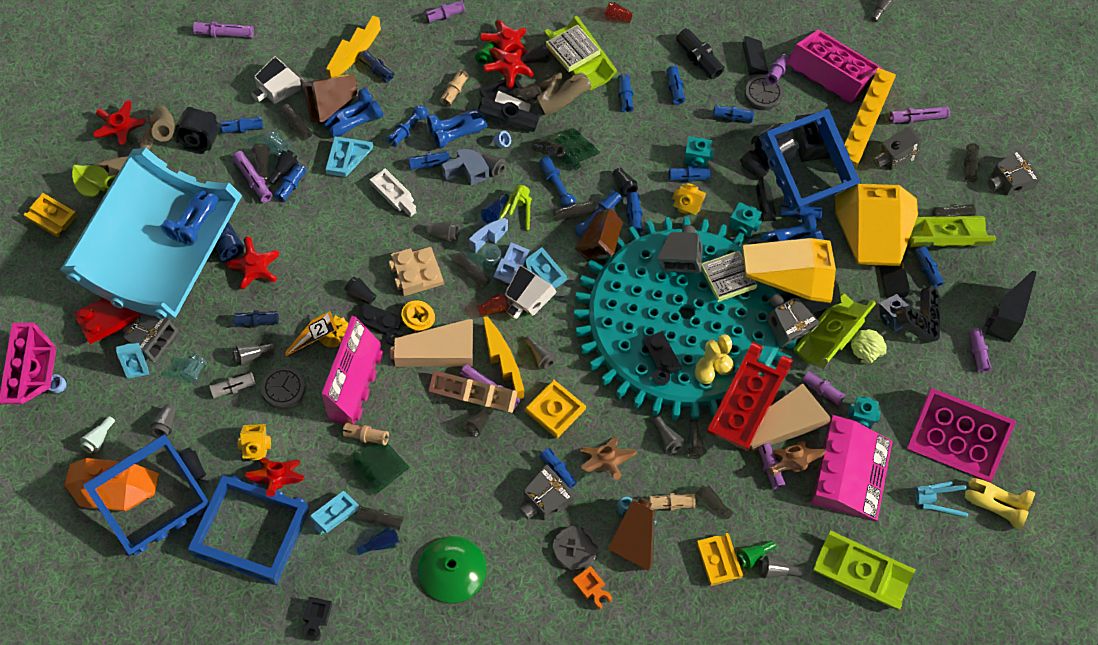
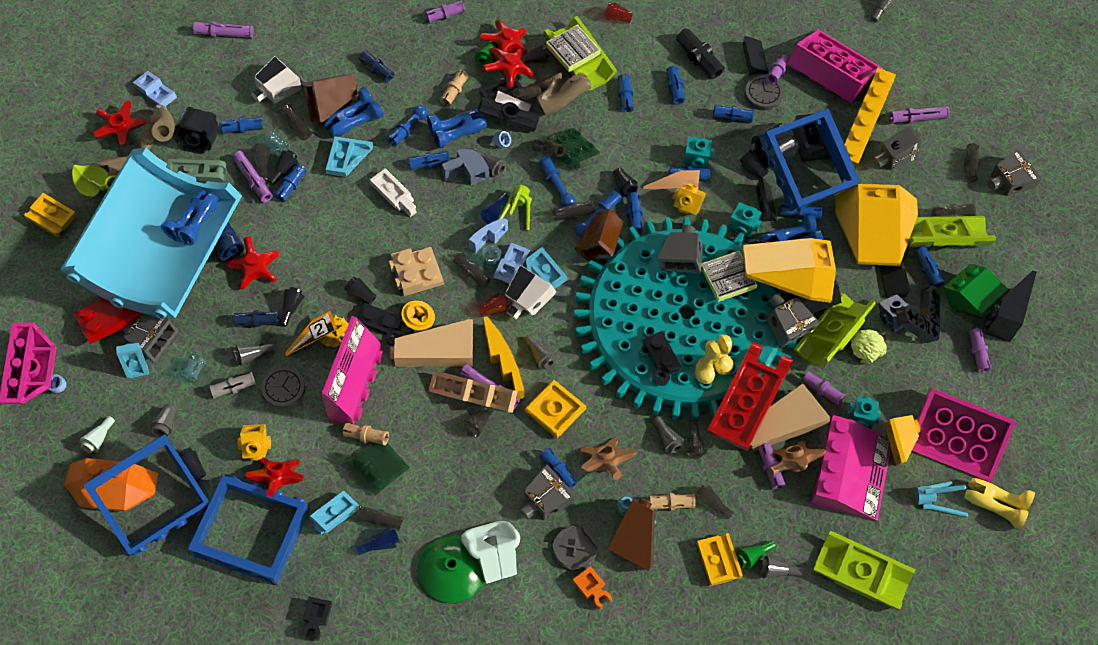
(154, 89): none -> light blue slope
(199, 169): none -> sand green plate
(291, 301): none -> black cone
(349, 52): yellow slope -> none
(444, 230): dark grey cone -> none
(497, 560): none -> light aqua piece
(675, 180): none -> light nougat sticker
(902, 436): none -> yellow slope
(975, 290): none -> green slope

